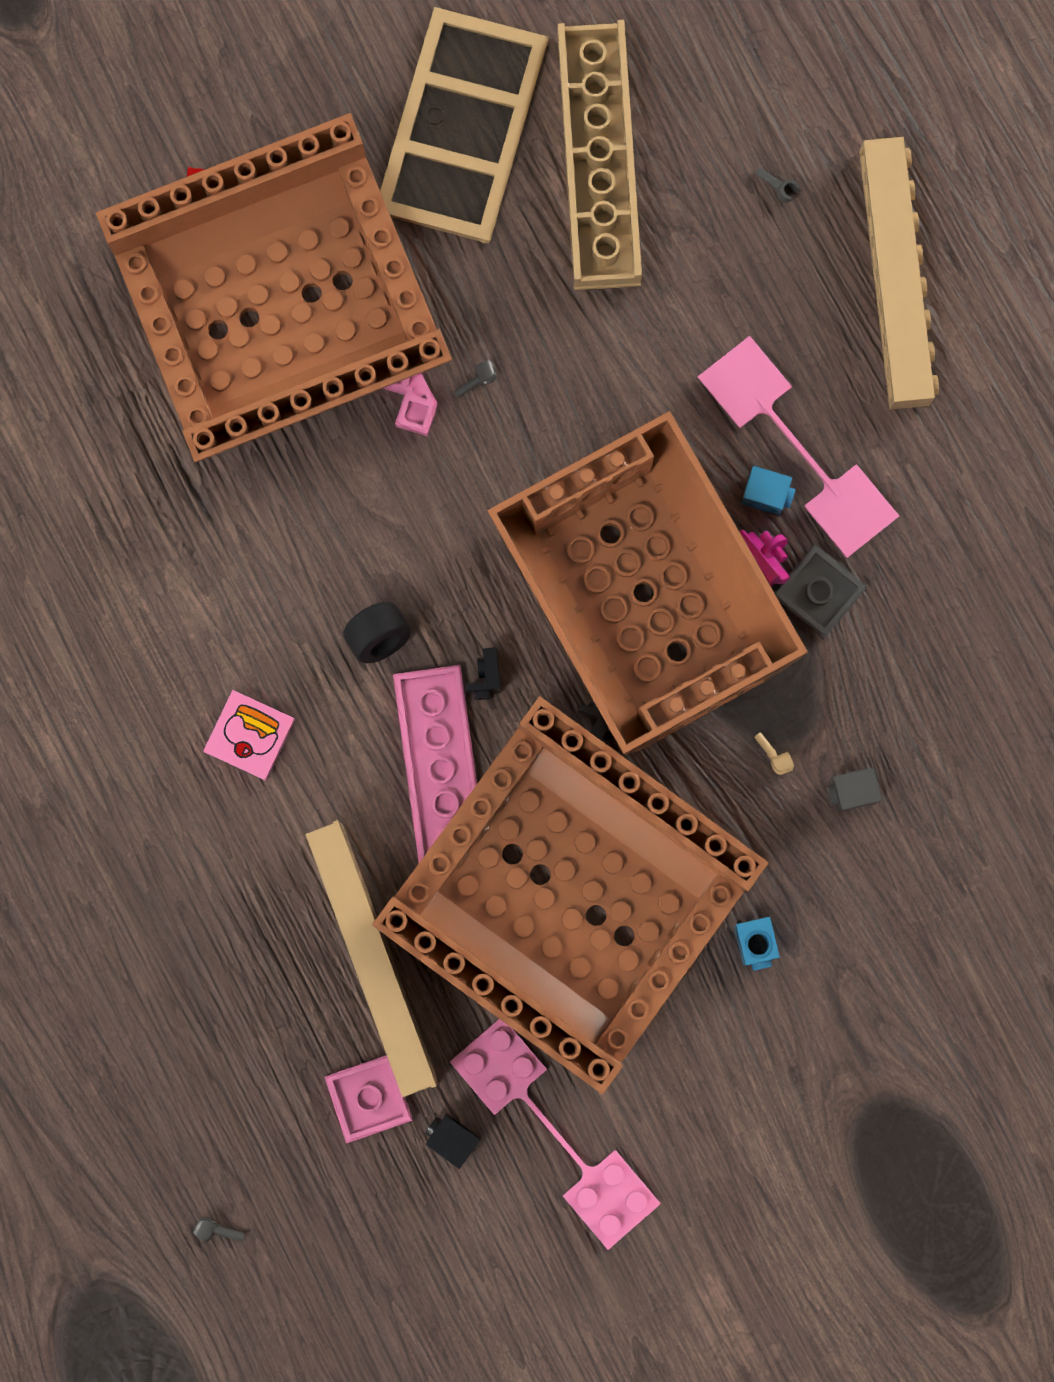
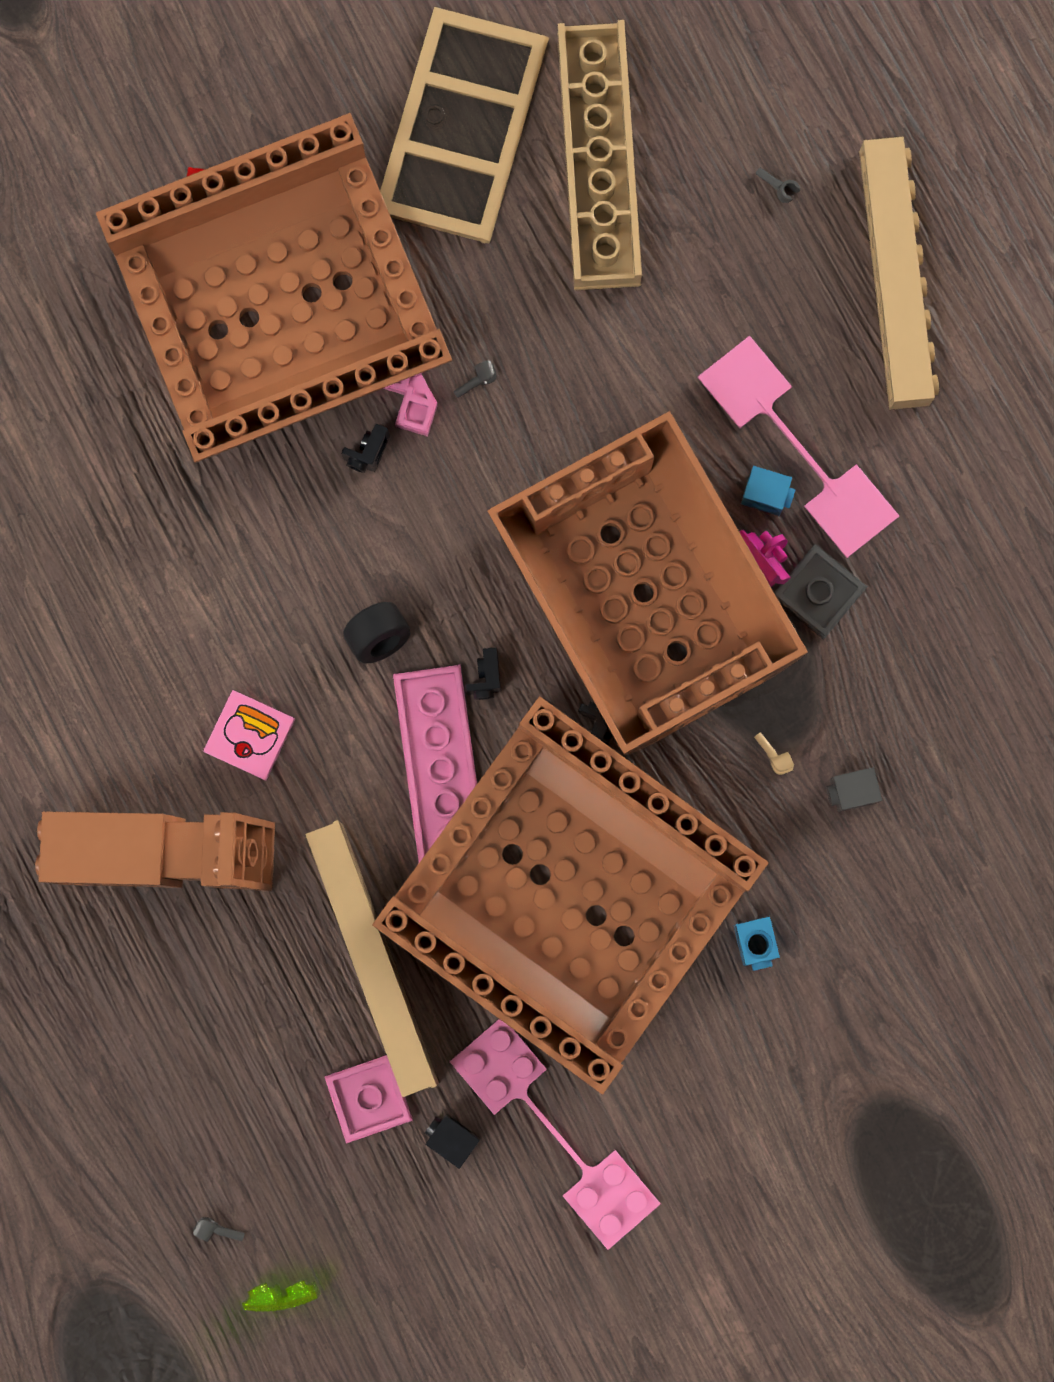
(155, 850): none -> nougat brick
(271, 1298): none -> clear neon green slope
(373, 447): none -> black bracket

